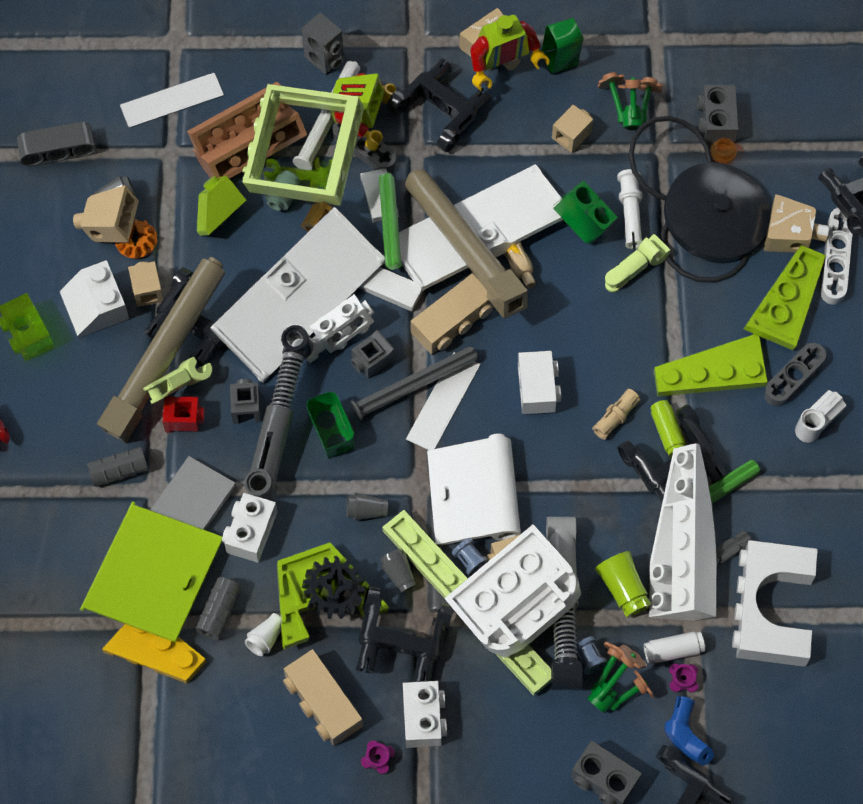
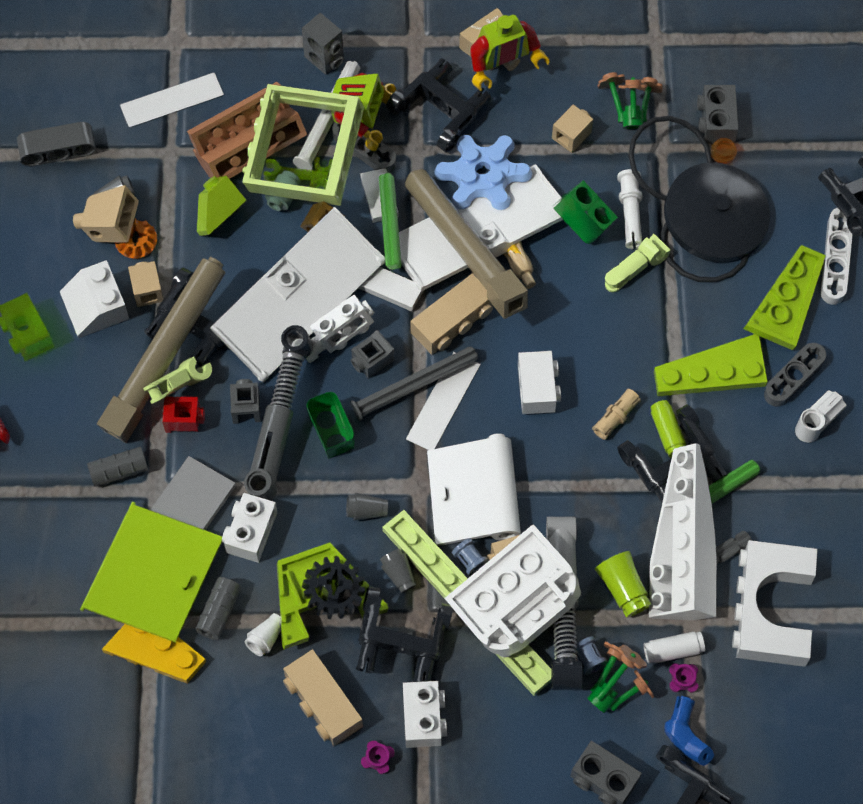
(488, 185): none -> light blue plate
(567, 41): green piece -> none
(792, 226): tan torso -> none

